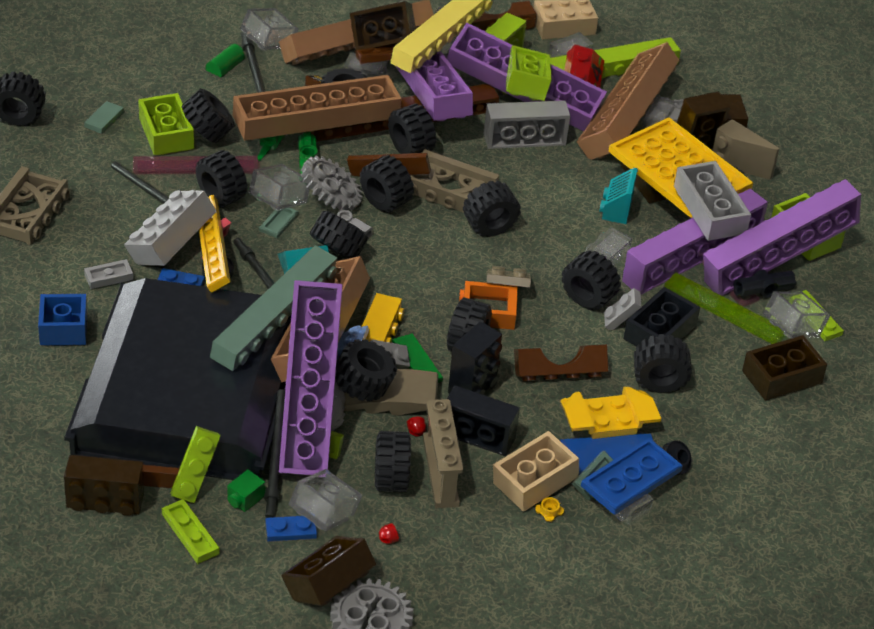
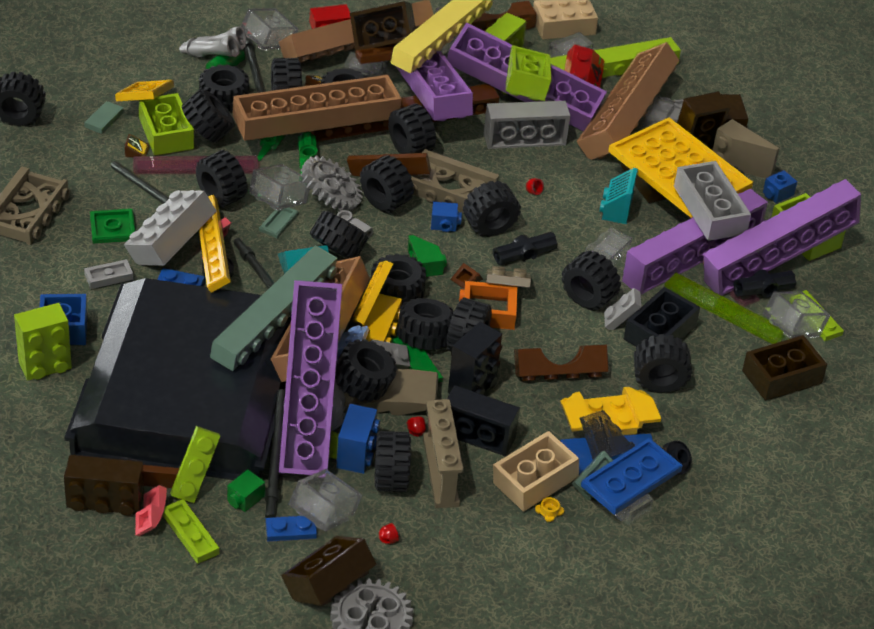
(43, 341): none -> lime brick
(111, 225): none -> green tile
(135, 147): none -> slope
(144, 90): none -> yellow tile
(152, 510): none -> coral slope
(224, 44): none -> light grey piece
(224, 83): none -> black tyre
(285, 73): none -> black tyre
(328, 15): none -> red brick
(357, 439): none -> blue brick
(371, 292): none -> yellow tile
(405, 278): none -> black tyre
(424, 323): none -> black tyre
(427, 254): none -> green slope
(445, 216): none -> blue brick
(464, 274): none -> reddish brown slope
(525, 248): none -> black piece
(536, 184): none -> red hinge
(604, 435): none -> clear smoke wing
(779, 186): none -> blue brick

